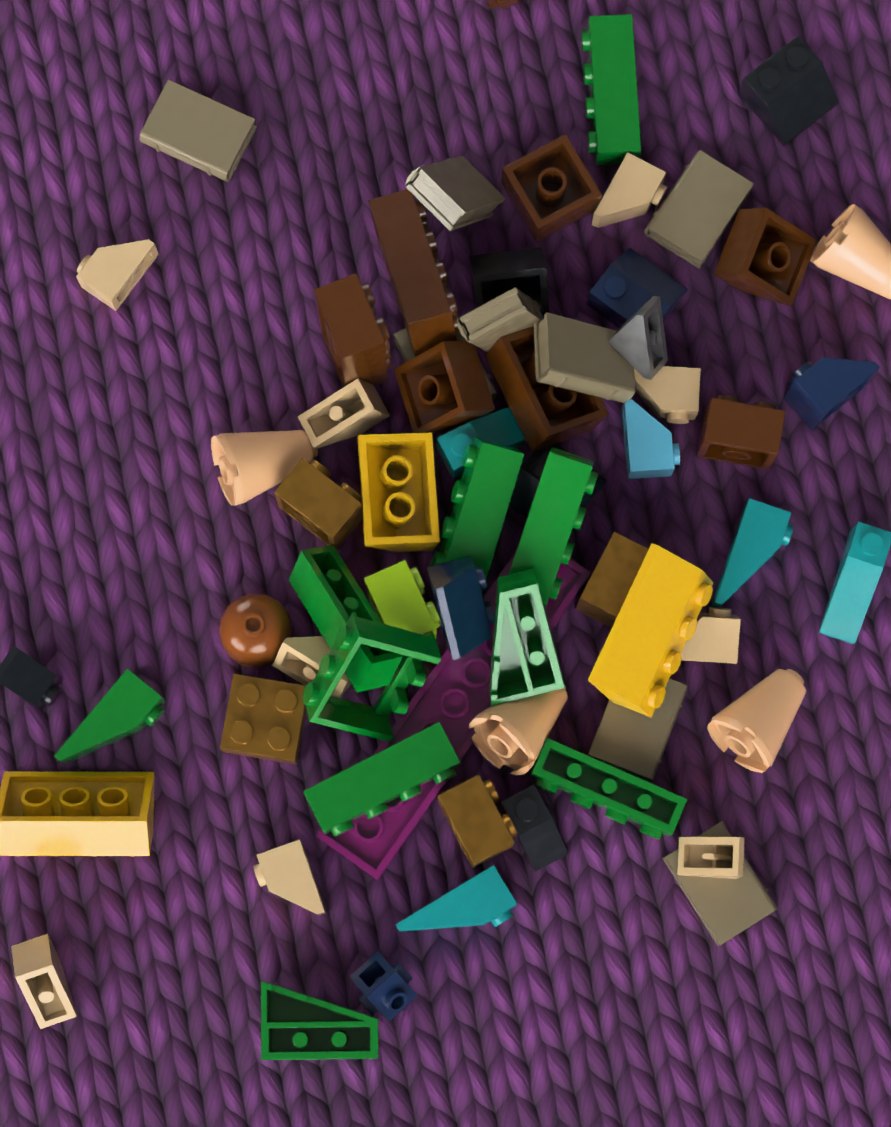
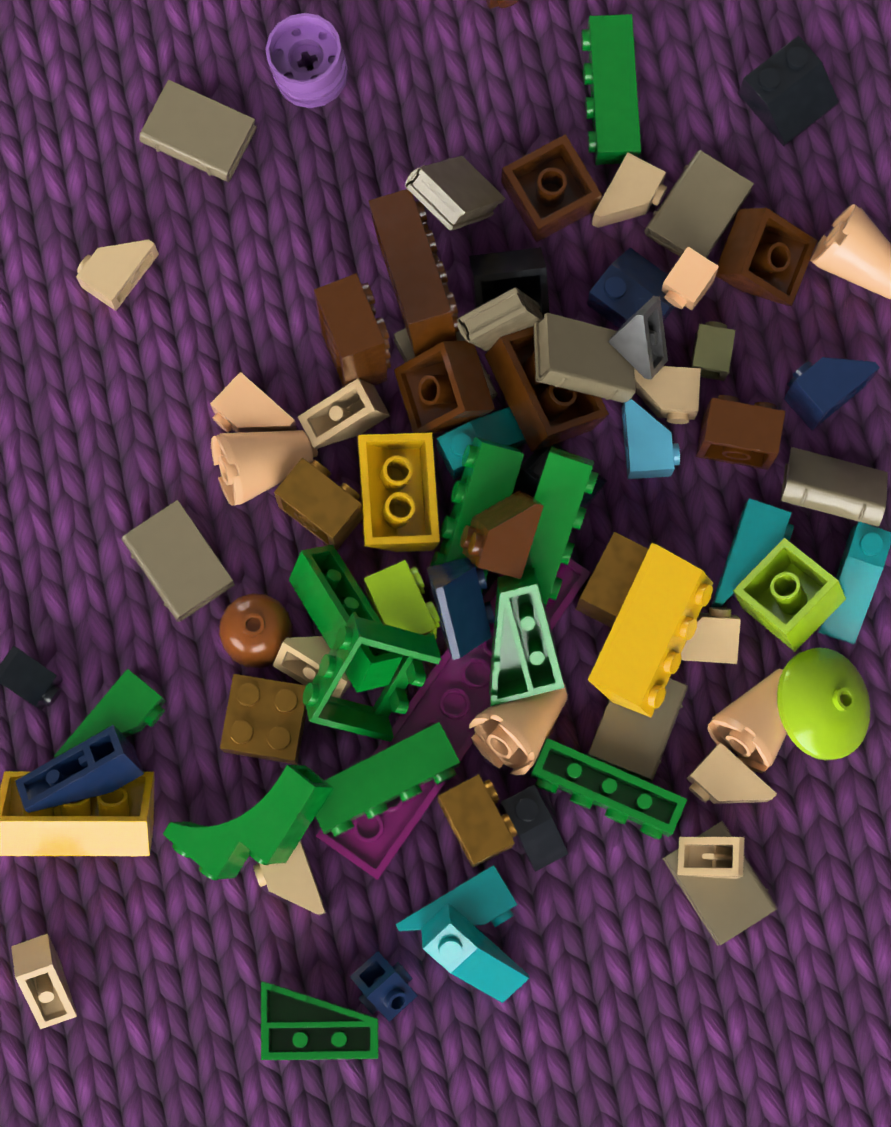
(82, 772): none -> dark blue slope
(177, 561): none -> dark tan piece
(249, 409): none -> light nougat slope
(264, 832): none -> green arch
(302, 42): none -> medium lavender wheel
(471, 955): none -> teal slope
(503, 535): none -> reddish brown slope
(689, 279): none -> light nougat slope
(713, 350): none -> olive brick
(727, 780): none -> tan slope
(789, 594): none -> lime brick
(823, 704): none -> lime dish
(835, 486): none -> dark tan piece

